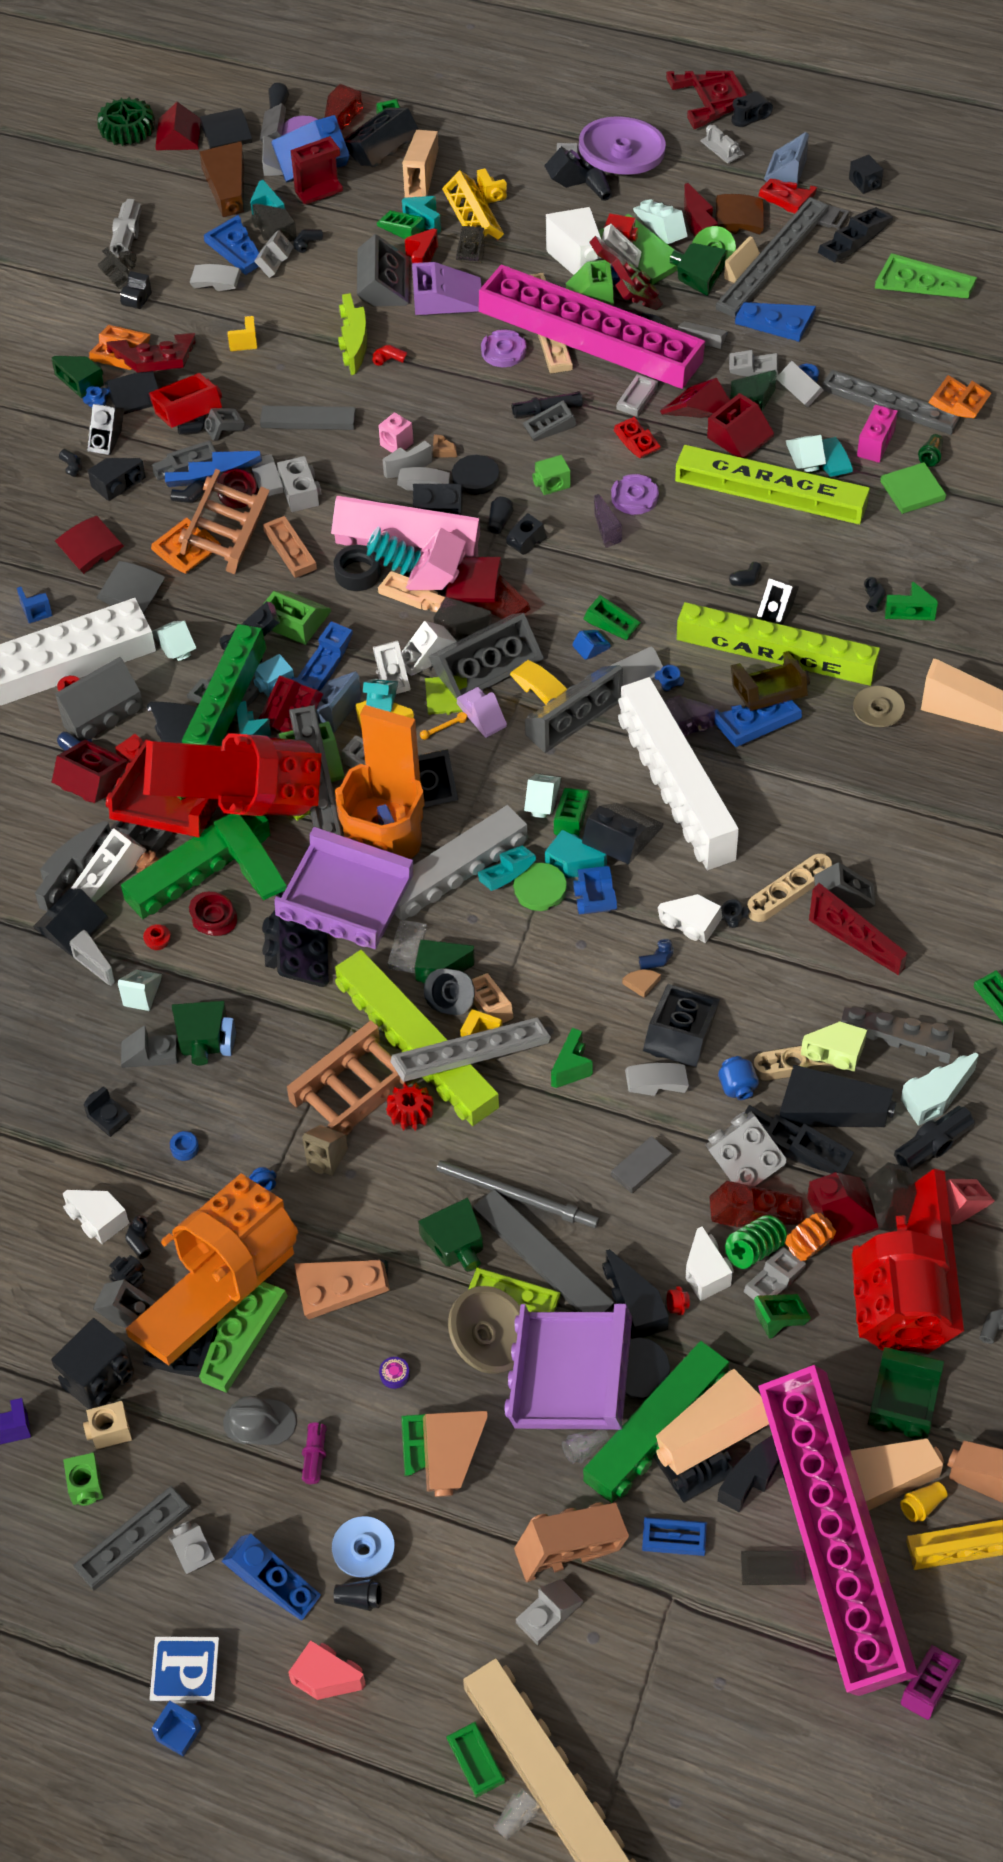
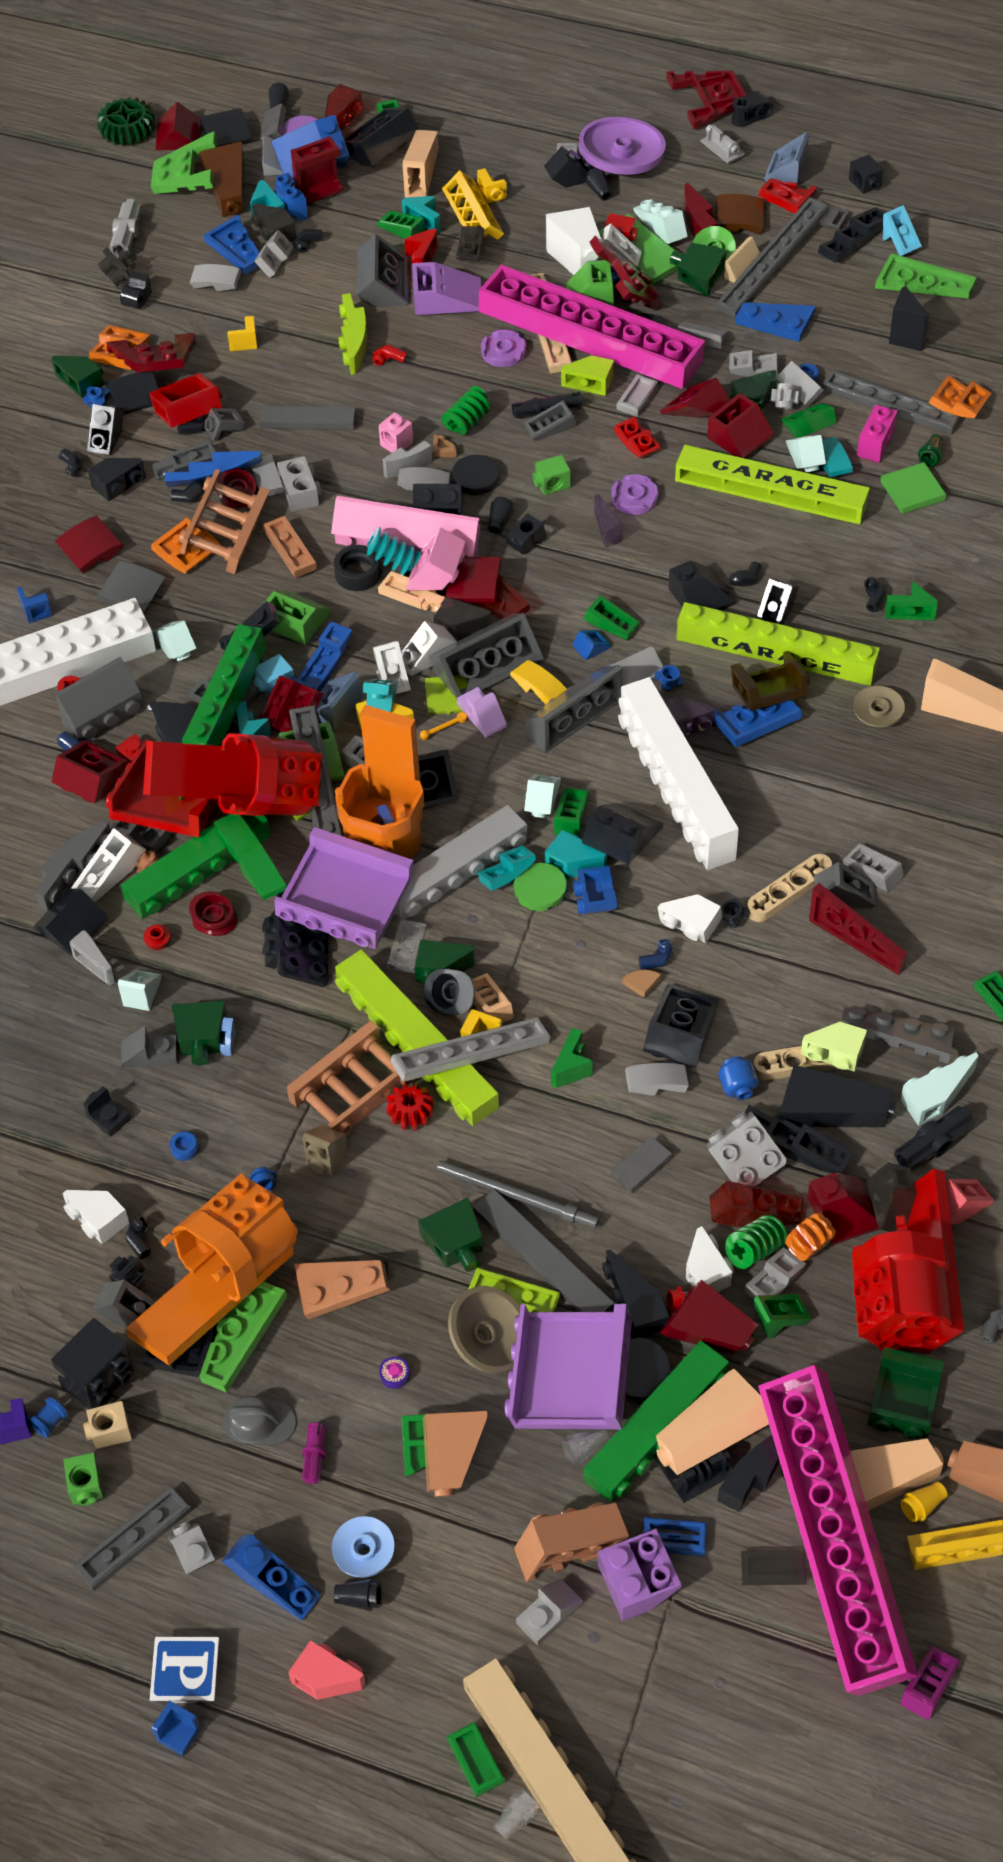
(47, 1417): none -> blue bush
(178, 167): none -> bright green wing
(291, 197): none -> blue cylinder
(466, 411): none -> green piece
(589, 375): none -> lime slope
(638, 1574): none -> medium lavender slope
(699, 586): none -> black slope
(710, 1319): none -> dark red slope
(785, 396): none -> light grey gear
(810, 420): none -> green slope
(885, 878): none -> light grey slope
(899, 228): none -> medium azure slope
(908, 322): none -> black slope

